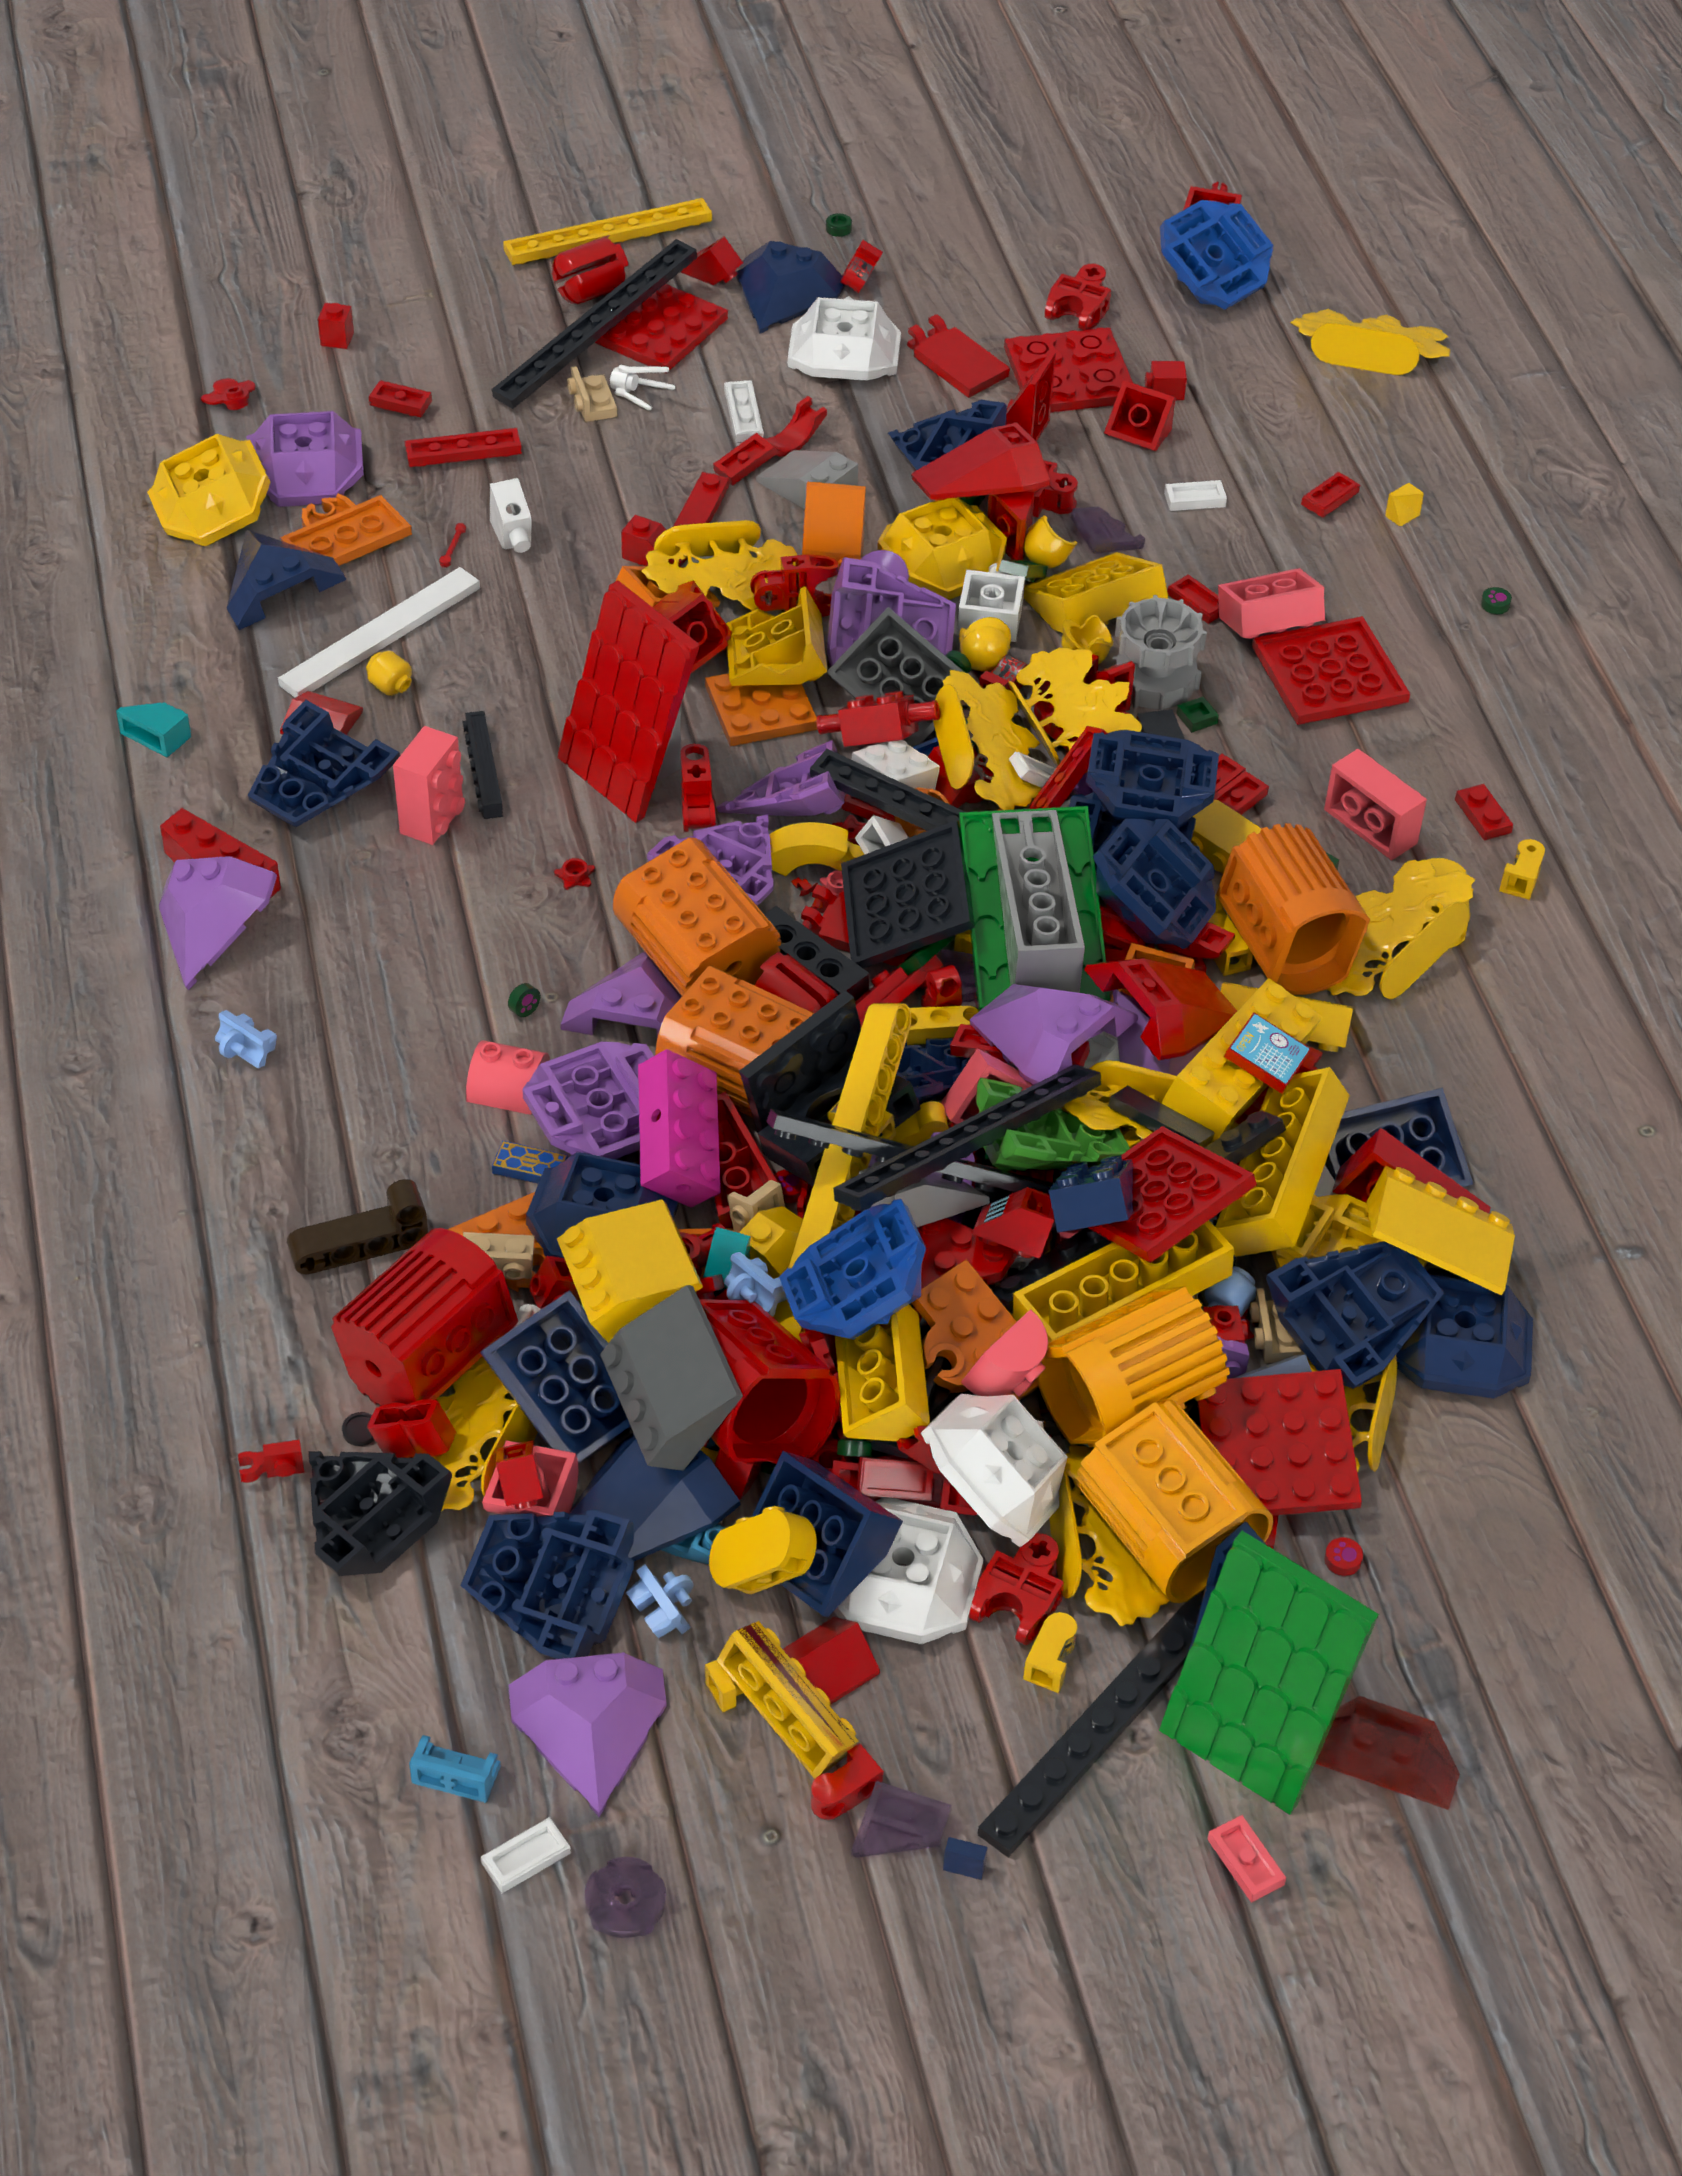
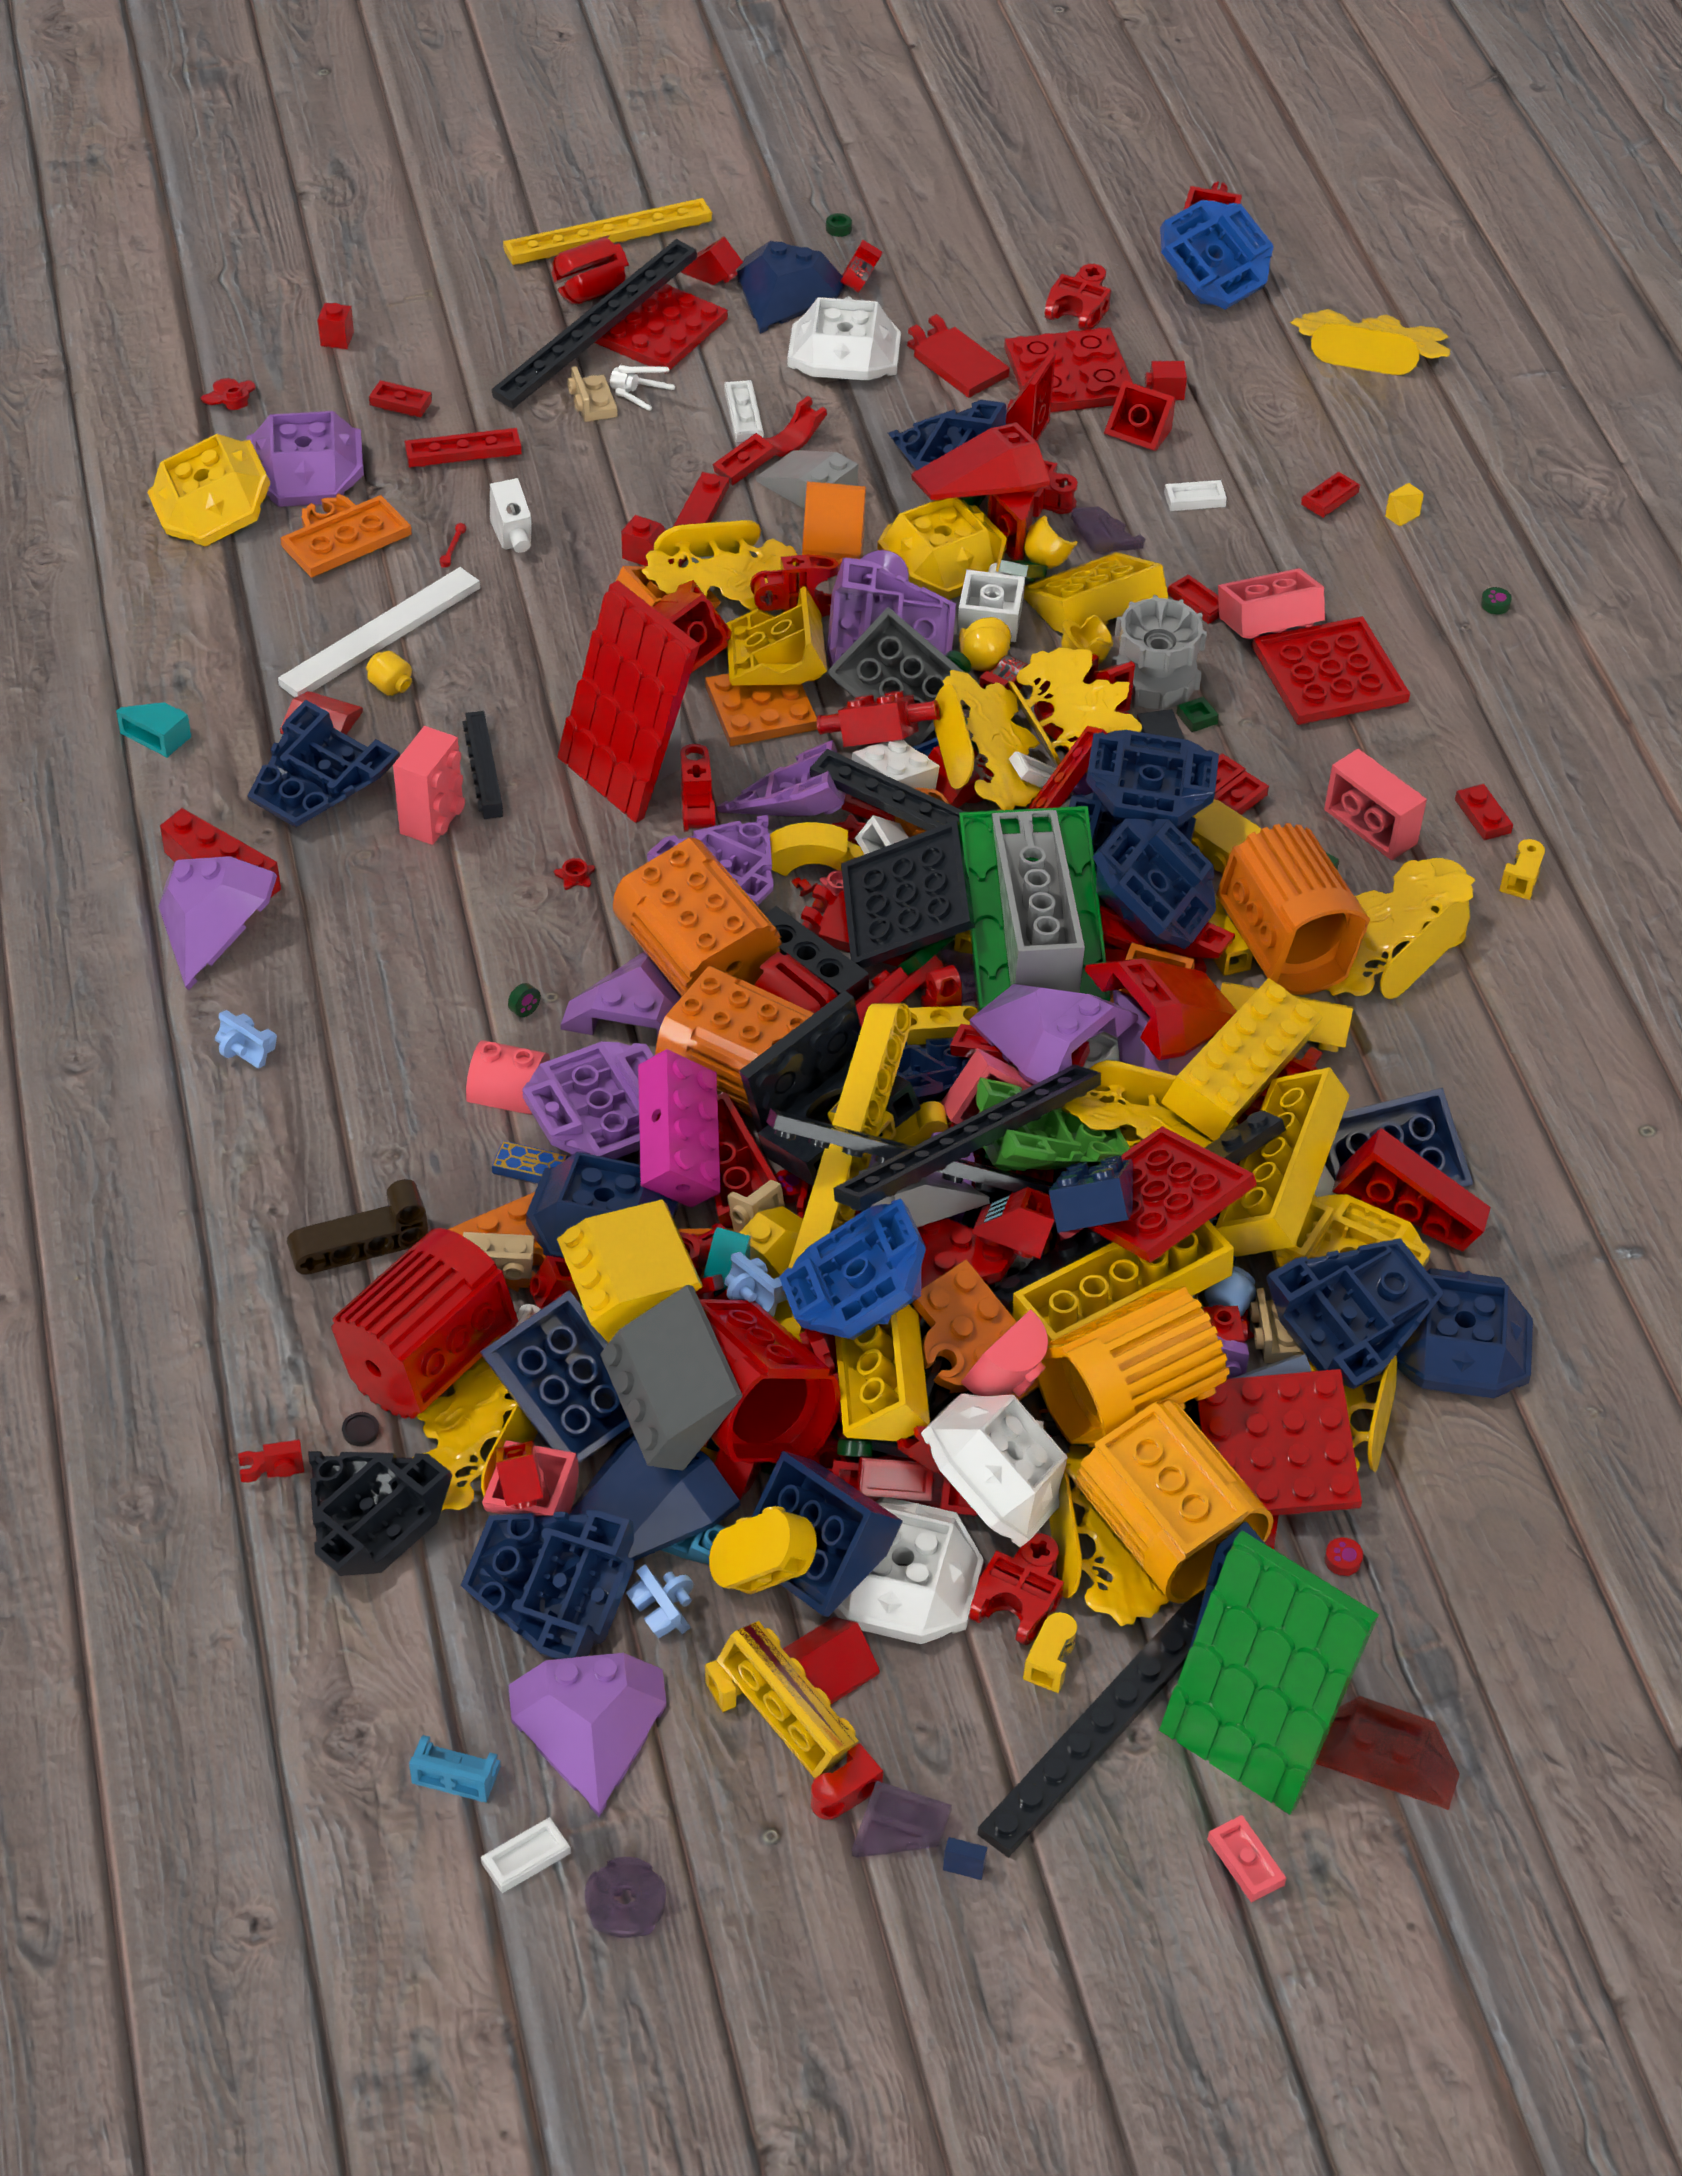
(270, 567): dark blue wedge -> none
(412, 1428): red brick -> none
(1154, 1115): black tile -> none
(1267, 1052): tile -> none
(1441, 1228): yellow slope -> none

